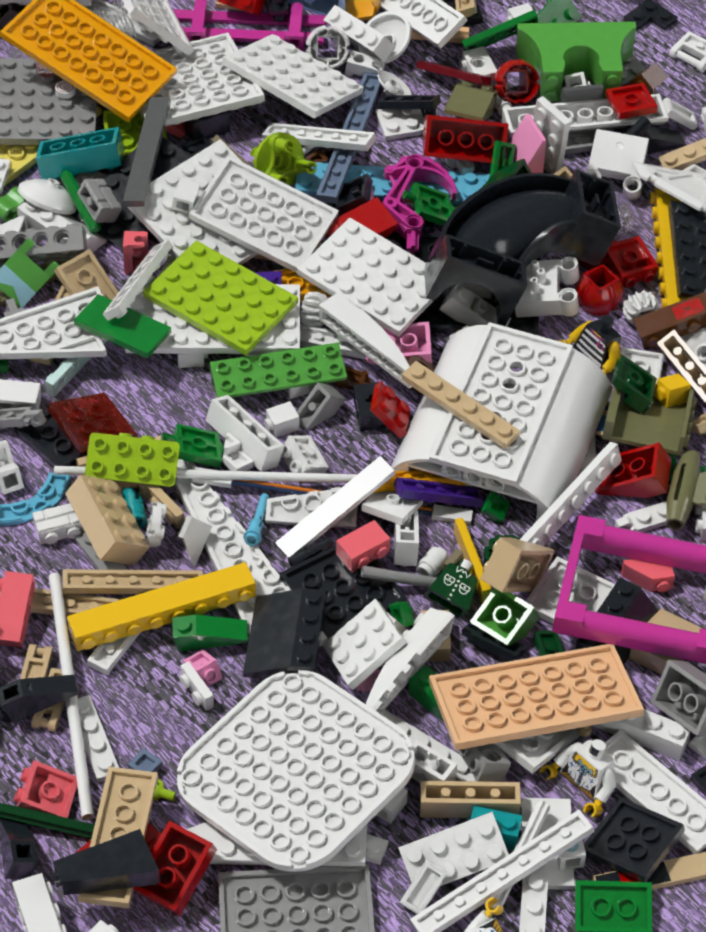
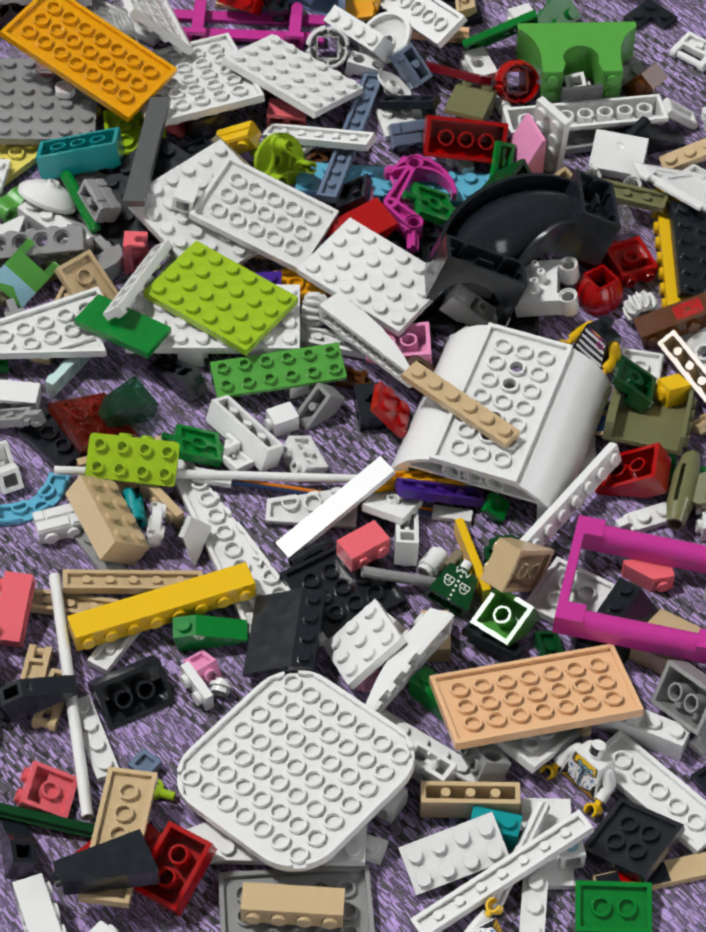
(108, 257): none -> light grey brick
(128, 404): none -> clear green slope
(131, 692): none -> black slope
(179, 377): none -> black slope
(221, 687): none -> white plate
(241, 137): none -> yellow brick
(253, 534): medium azure pin -> none
(284, 113): none -> coral slope
(292, 905): none -> tan brick
(402, 613): green plate -> none
(406, 135): none -> sand blue brick
(410, 66): none -> sand blue brick
(423, 887): white tile -> none
(631, 101): red plate -> none
(640, 197): none -> olive plate

